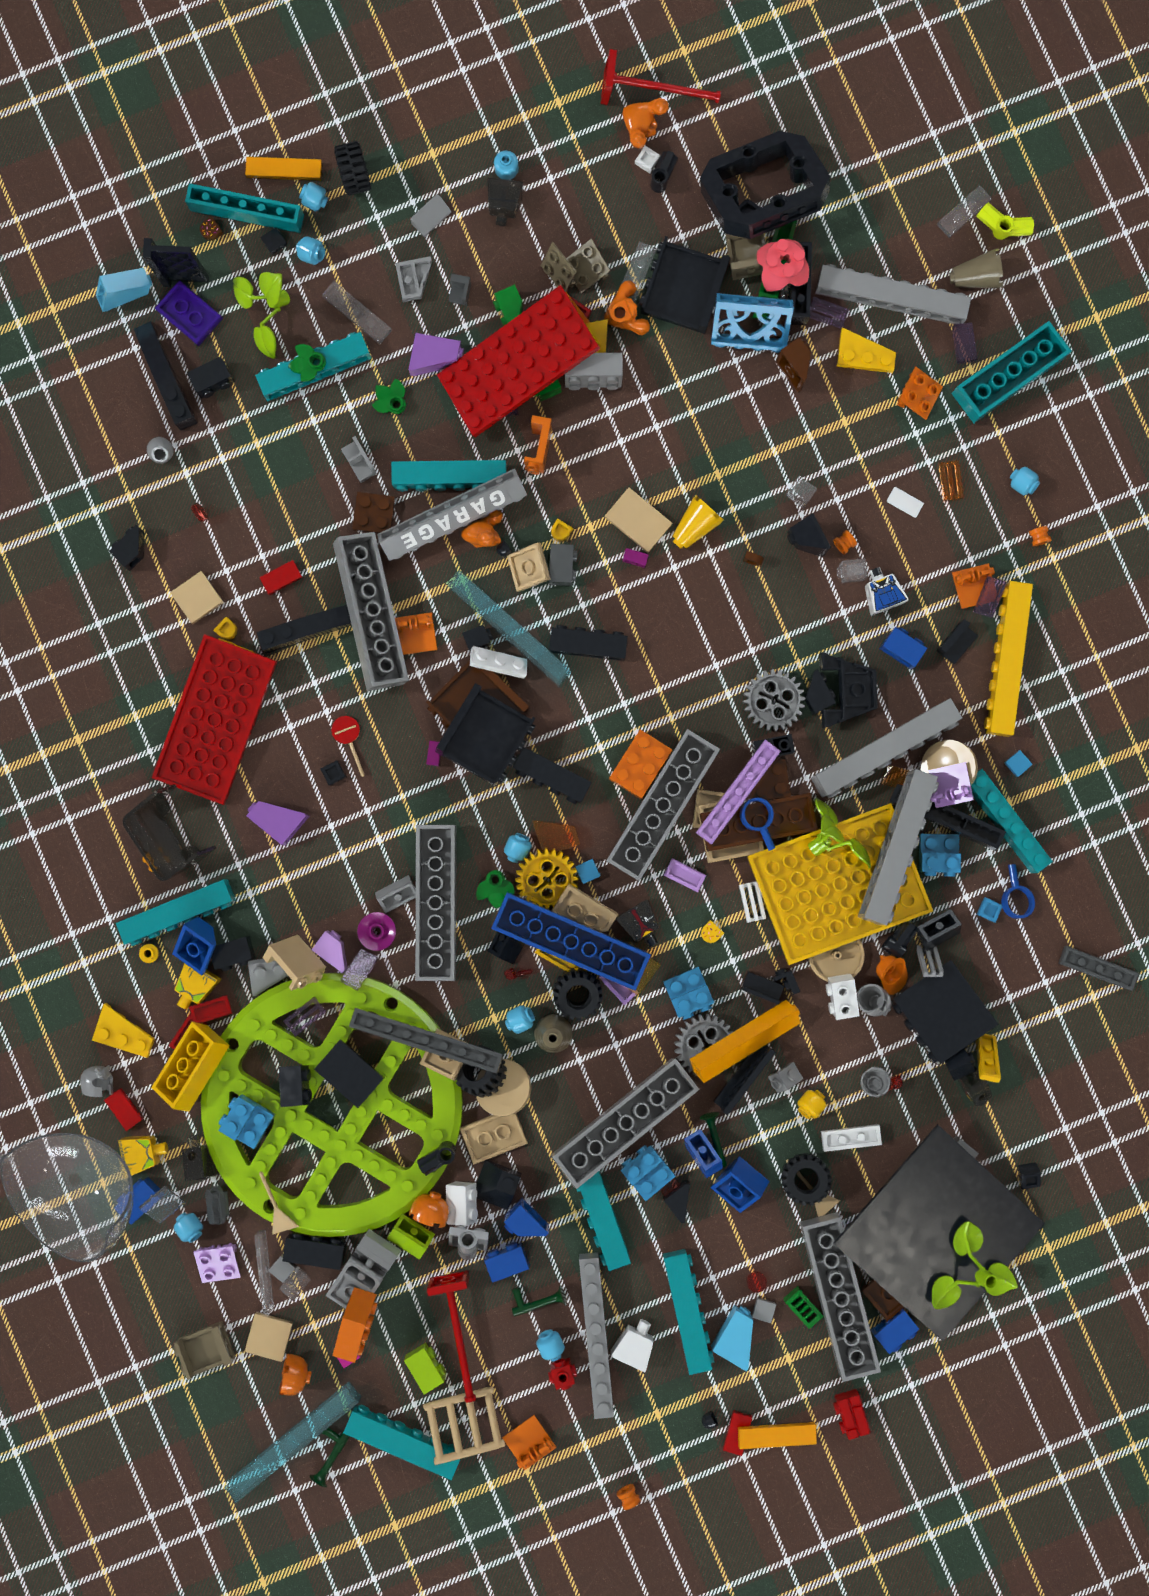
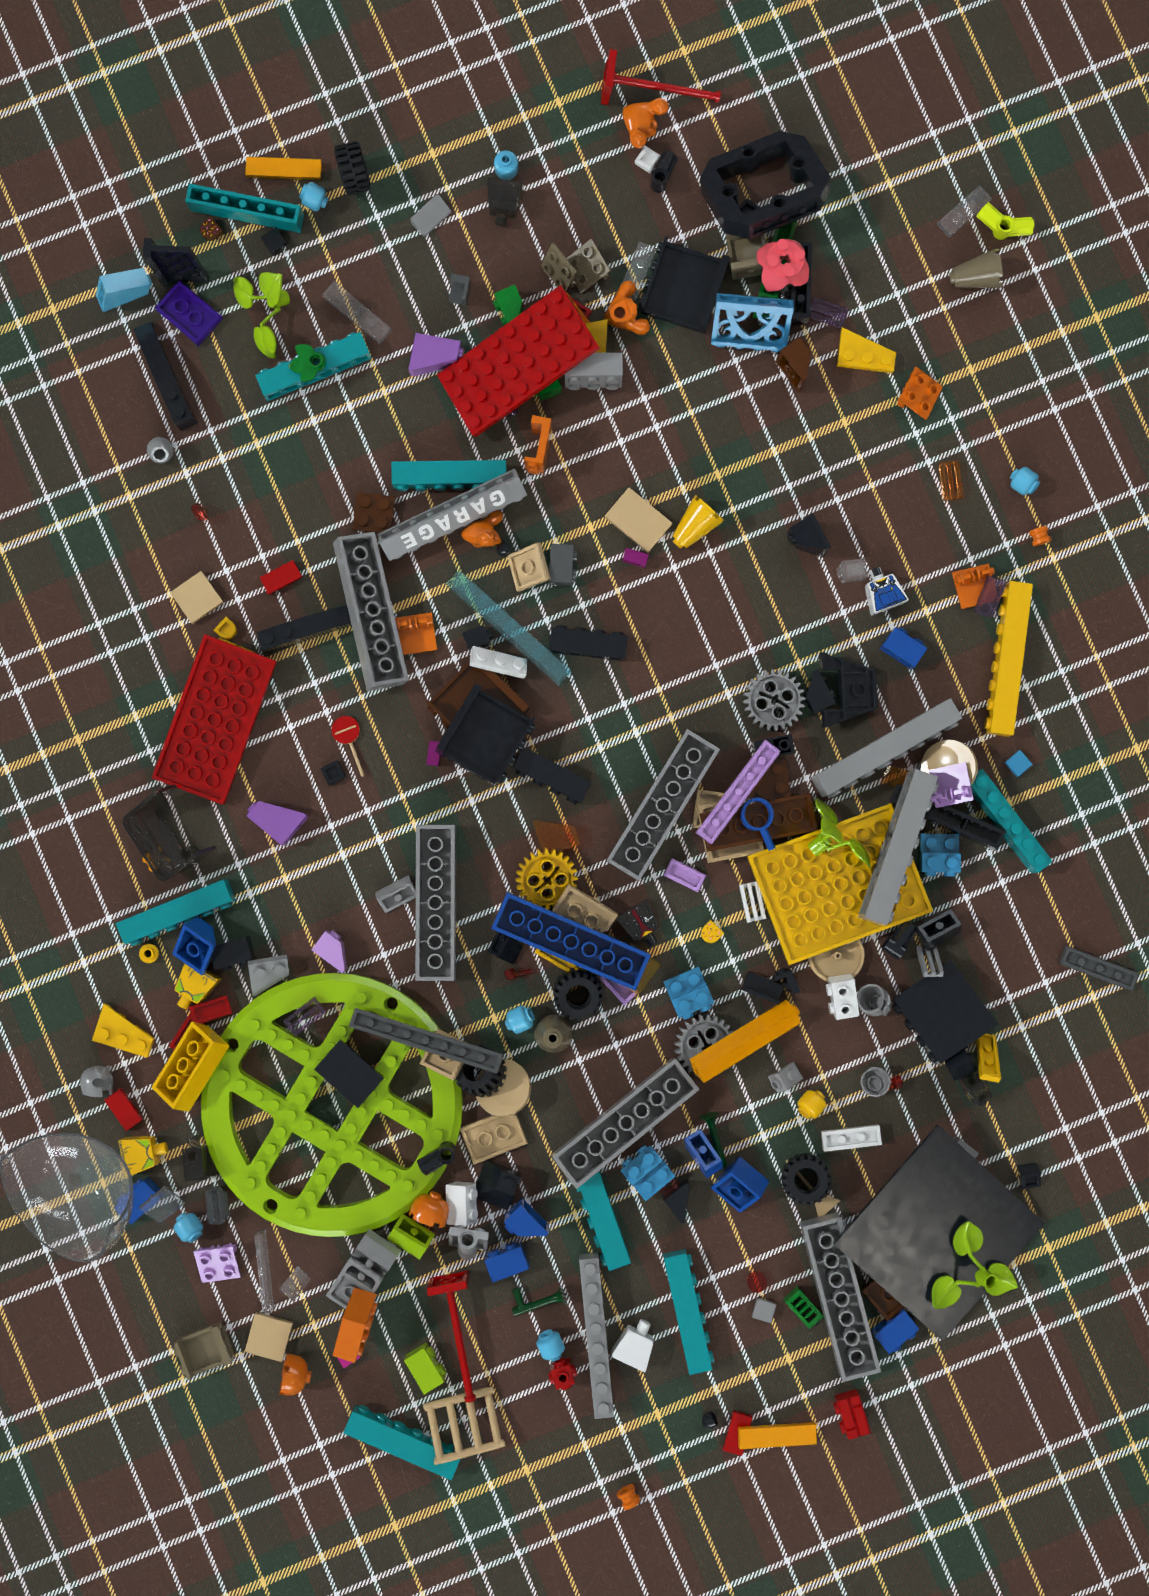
(130, 548): black slope -> none
(210, 378): black brick -> none
(245, 1121): dark azure plate -> none
(281, 1221): tan piece -> none
(281, 1269): light grey tile -> none
(292, 1441): clear light blue tile -> none
(295, 1085): black brick -> none
(296, 960): tan panel -> none
(310, 250): medium azure head -> none
(314, 1251): black brick -> none
(320, 1477): dark green piece -> none
(358, 460): light grey panel -> none
(359, 969): clear purple tile -> none
(369, 938): magenta dish -> none
(389, 396): green plate -> none
(413, 277): light grey wing -> none
(492, 891): green plate -> none
(517, 847): medium azure head -> none
(529, 1442): orange hinge -> none
(561, 531): yellow tile -> none
(587, 871): dark azure tile -> none
(640, 764): orange brick -> none
(734, 1337): medium azure slope -> none
(743, 1078): black fence -> none
(753, 559): reddish brown tile -> none
(801, 491): clear panel -> none
(844, 542): orange wheel -> none
(892, 294): light grey brick -> none
(892, 973): orange piece -> none
(905, 502): white sticker -> none
(957, 642): black panel -> none
(964, 343): clear purple tile -> none
(989, 910): dark azure tile -> none
(1011, 372): teal brick -> none
(1015, 885): blue piece -> none

